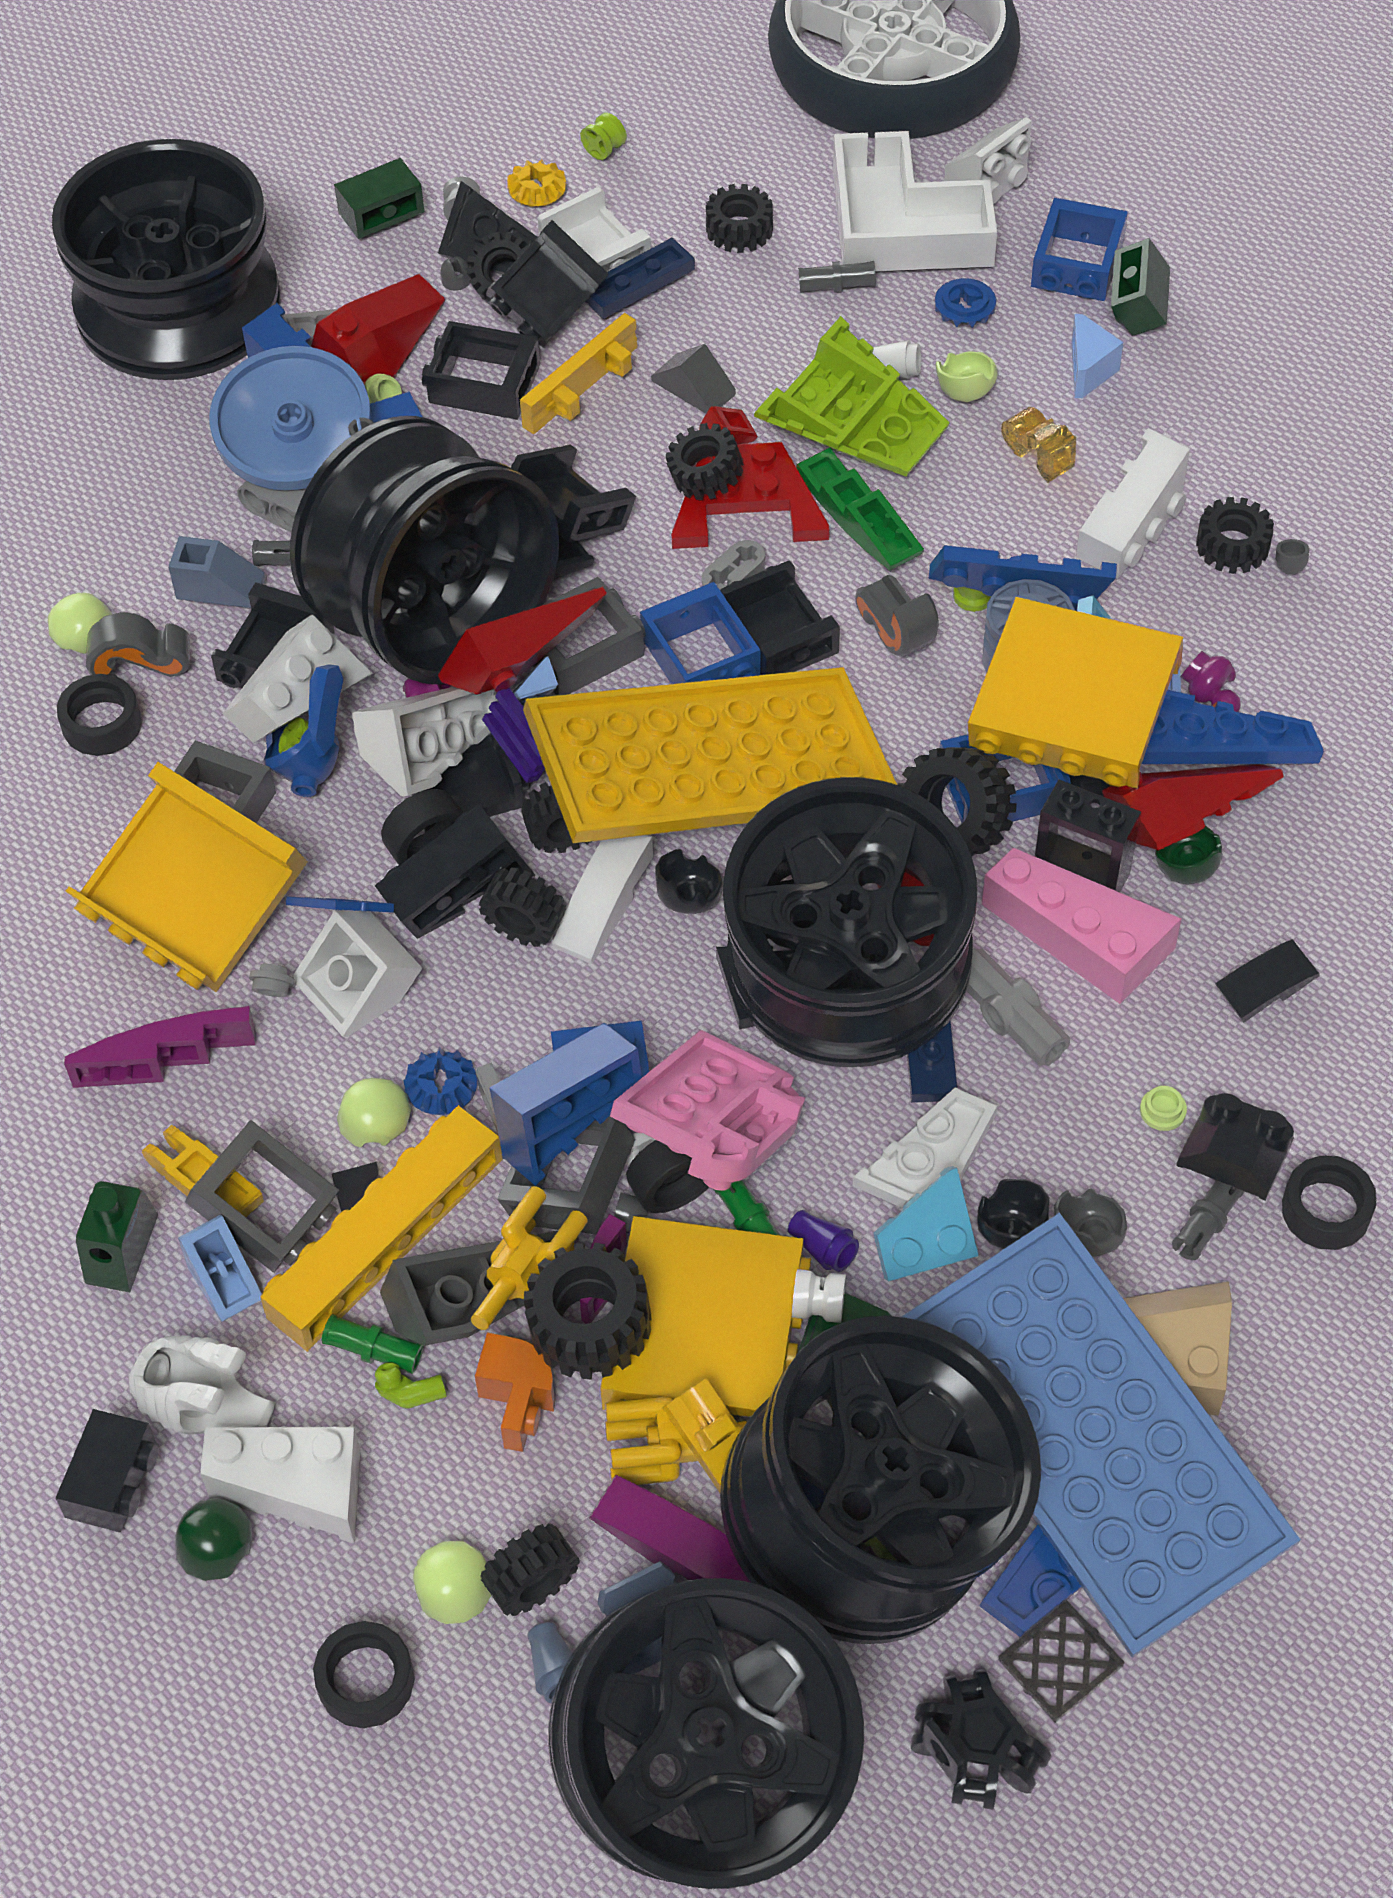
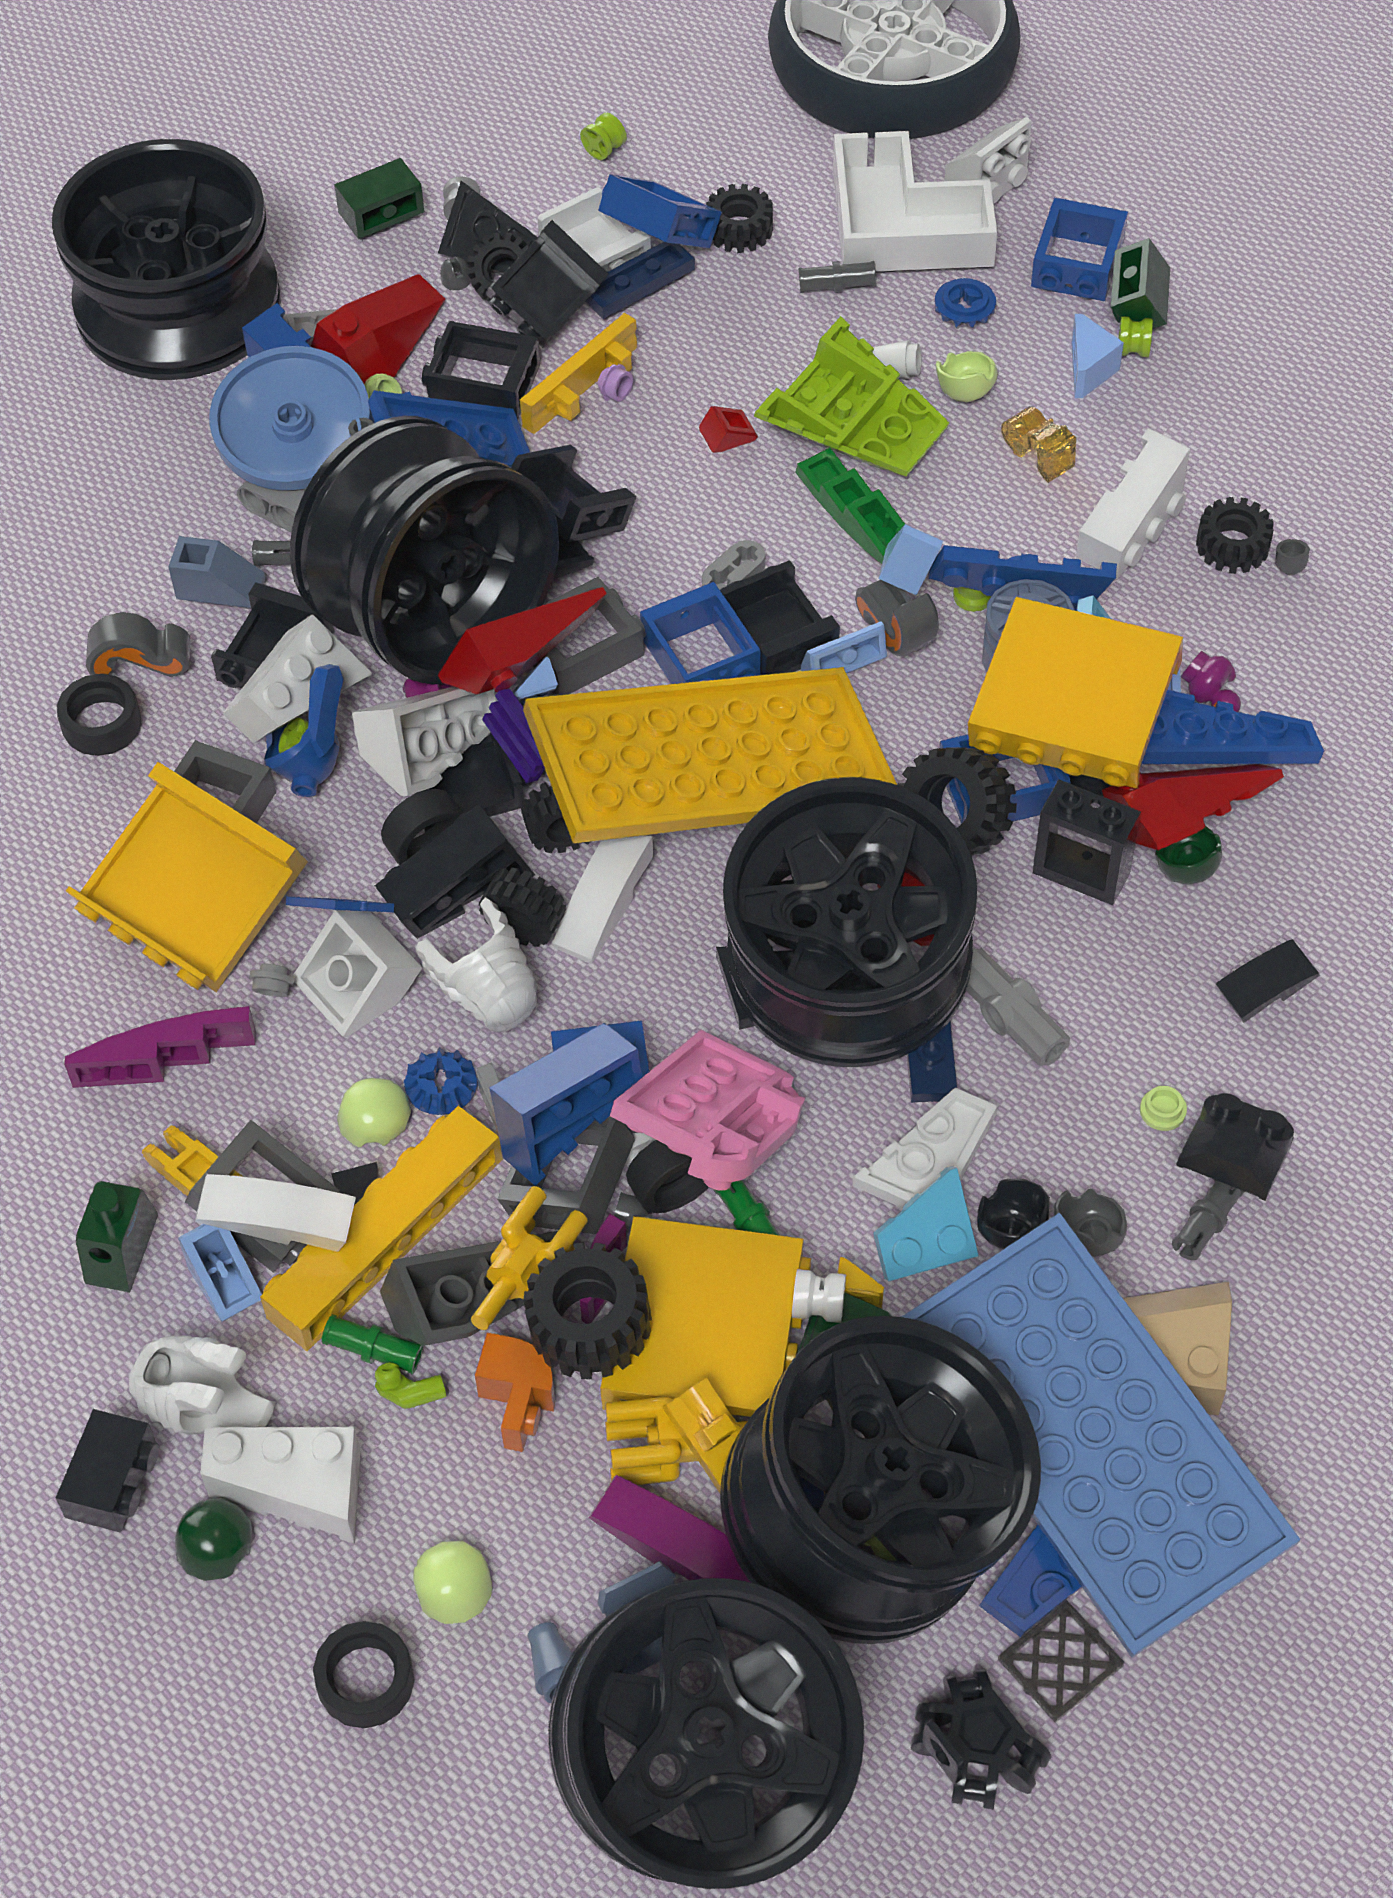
(73, 618): yellowish green hair -> none
(276, 1210): none -> white slope
(488, 429): none -> blue wing
(488, 980): none -> white hair
(528, 192): yellow gear -> none
(529, 1569): black tyre -> none
(615, 382): none -> lavender plate
(659, 211): none -> blue window
(686, 883): black hair -> none
(695, 378): dark grey slope -> none
(700, 445): black tyre -> none
(766, 485): red wing -> none
(826, 1241): dark purple cone -> none
(849, 651): none -> light blue slope
(861, 1284): none -> yellow slope
(909, 558): none -> light blue slope
(1081, 922): bright pink wedge -> none
(1136, 336): none -> lime wheel
(1340, 1173): black tyre -> none

